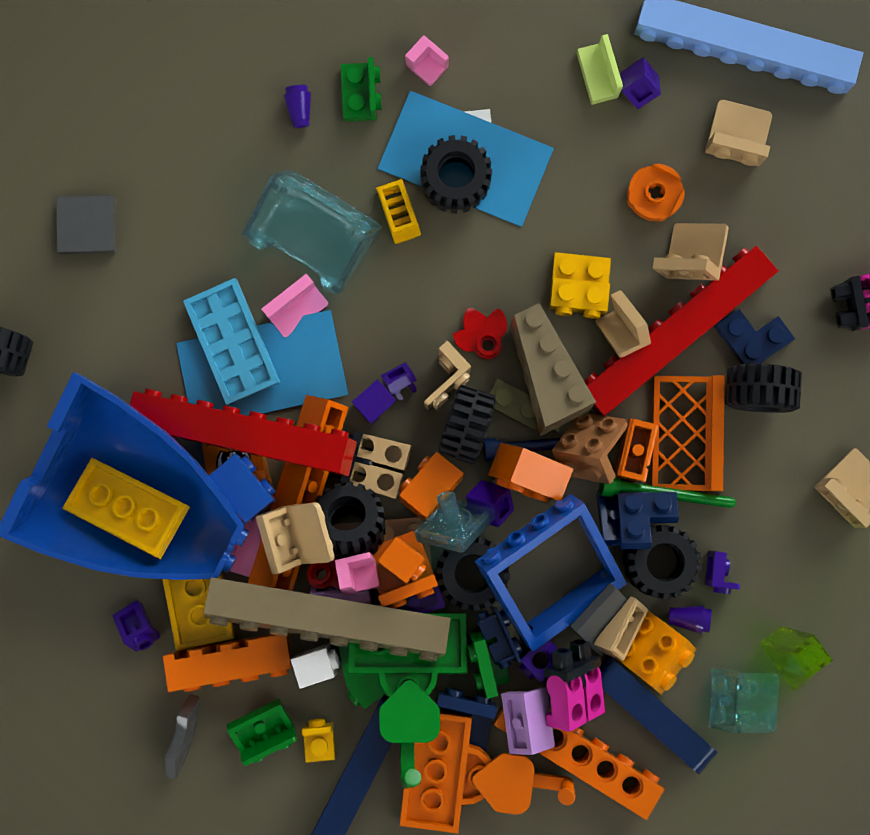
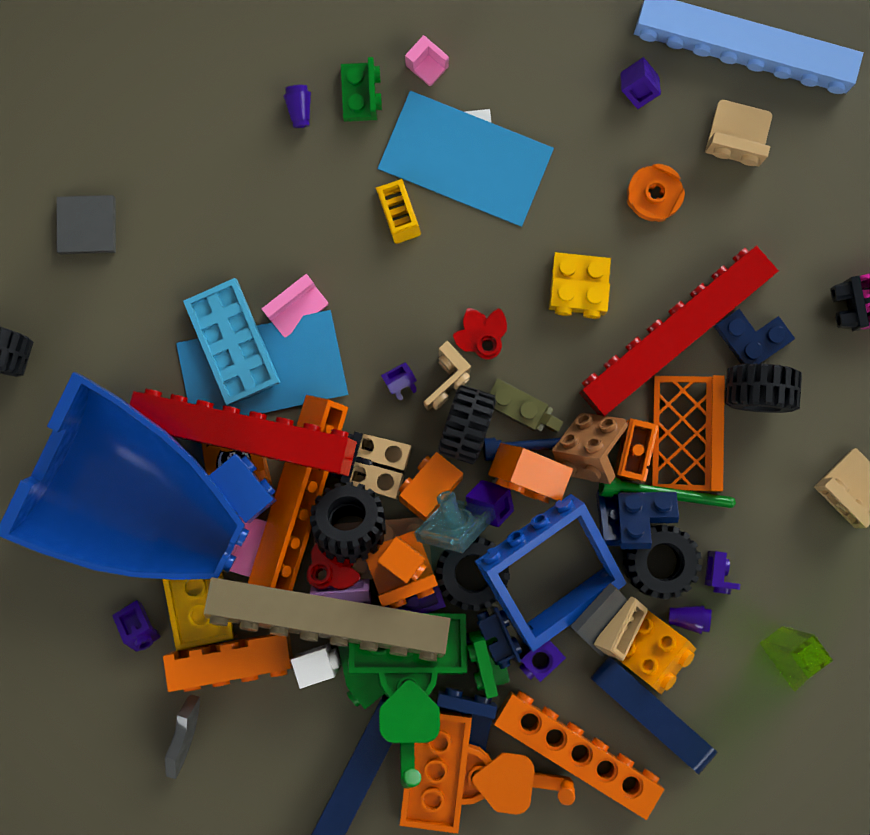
(126, 508): yellow piece -> none
(262, 732): green bracket -> none
(295, 536): tan bracket -> none
(312, 228): clear light blue windscreen -> none
(319, 740): yellow bracket -> none
(357, 573): bright pink panel -> none
(374, 402): dark purple panel -> none
(456, 151): black tyre -> none
(526, 721): lavender panel -> none
(548, 371): dark tan wedge -> none
(574, 686): dark pink hips -> none
(600, 71): yellowish green panel -> none
(624, 326): tan panel -> none
(694, 252): tan bracket -> none
(743, 701): clear light blue bracket -> none

